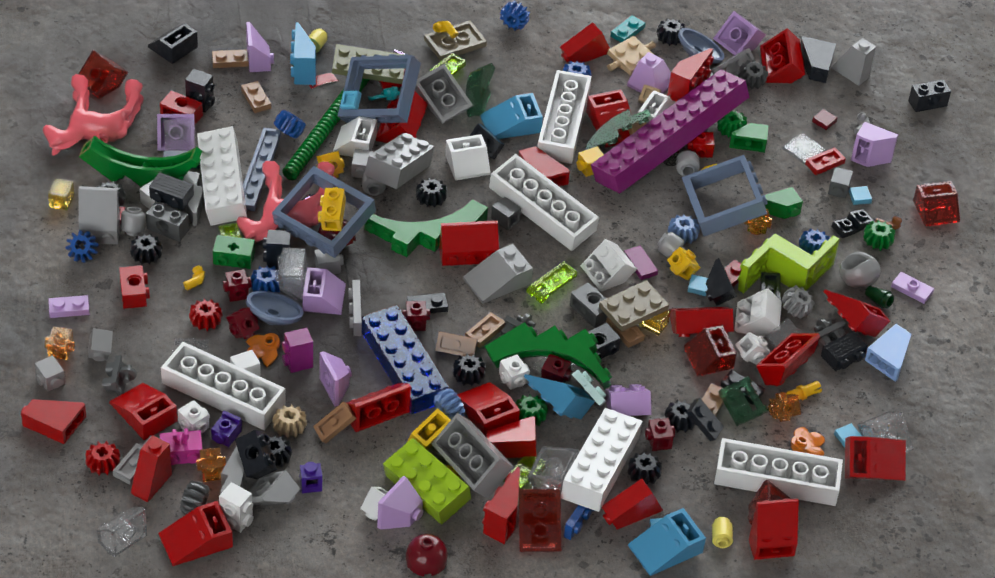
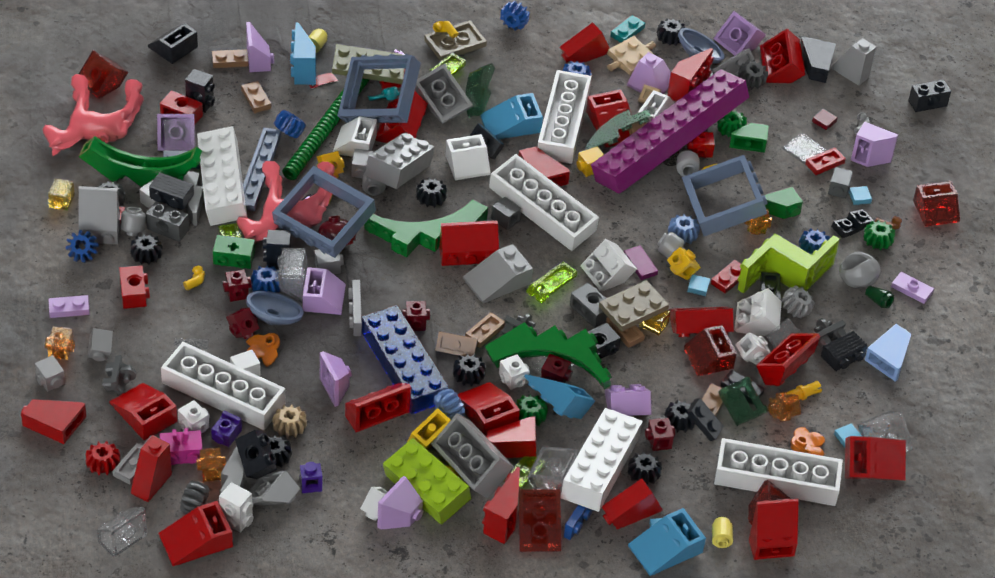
(205, 314): red gear -> none
(298, 350): magenta brick -> none
(333, 209): yellow brick -> none
(334, 422): medium nougat plate -> none
(350, 100): medium azure tile -> none
(426, 555): dark red cylinder -> none
(435, 302): plate -> none
(585, 380): light aqua wing -> none
(719, 284): black slope -> none
(860, 315): red slope -> none

